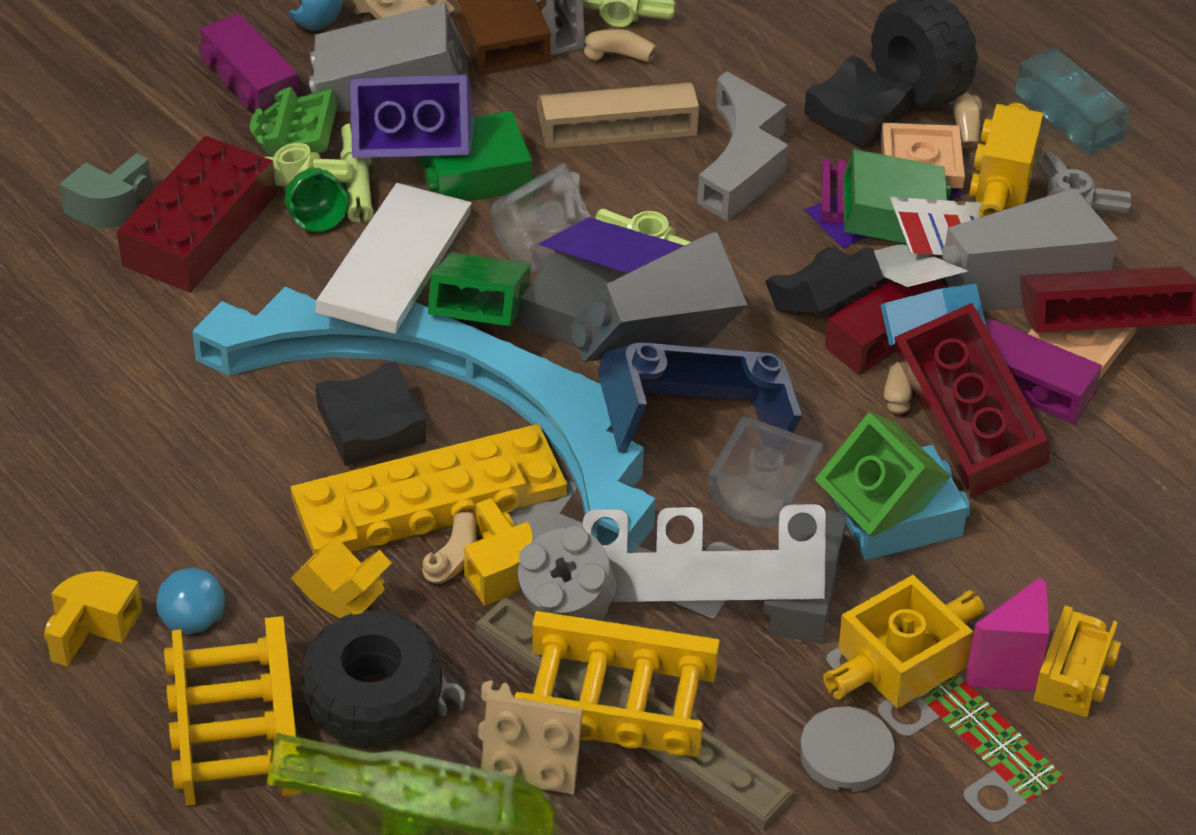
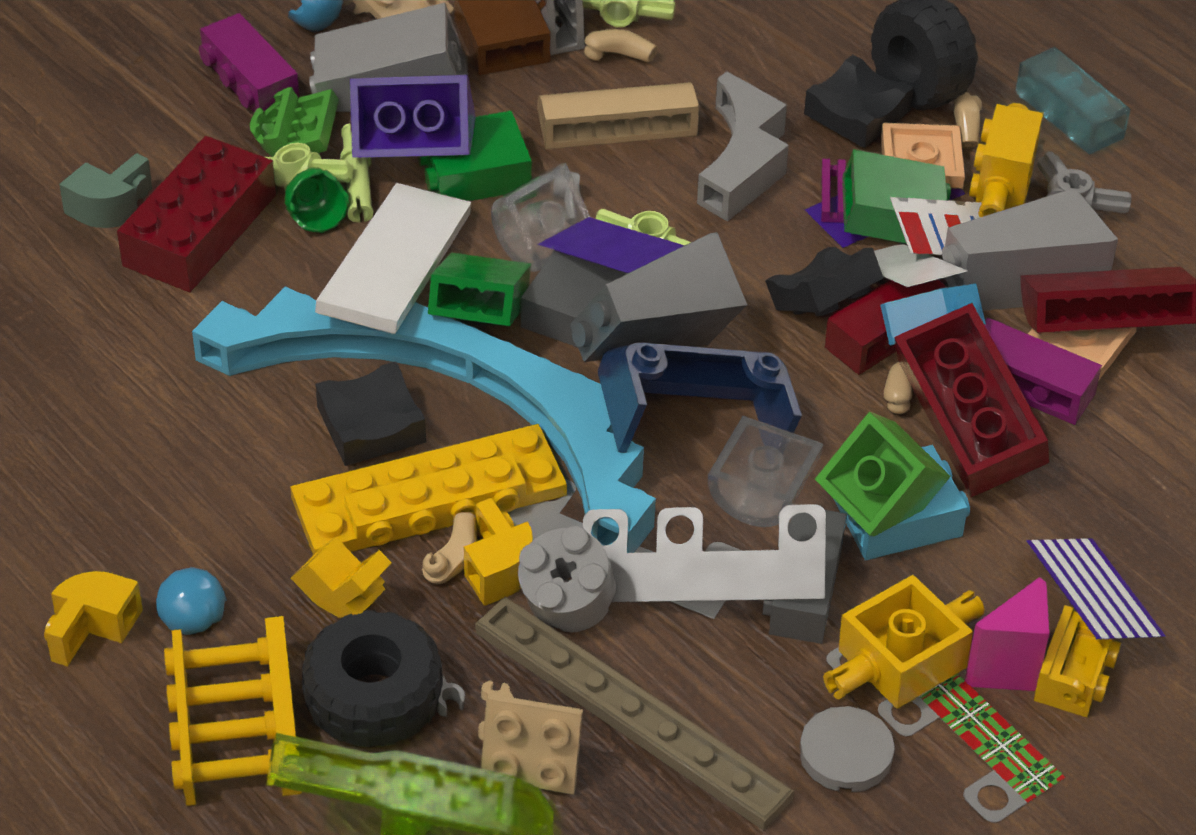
(629, 648): yellow fence -> none
(1095, 589): none -> sticker

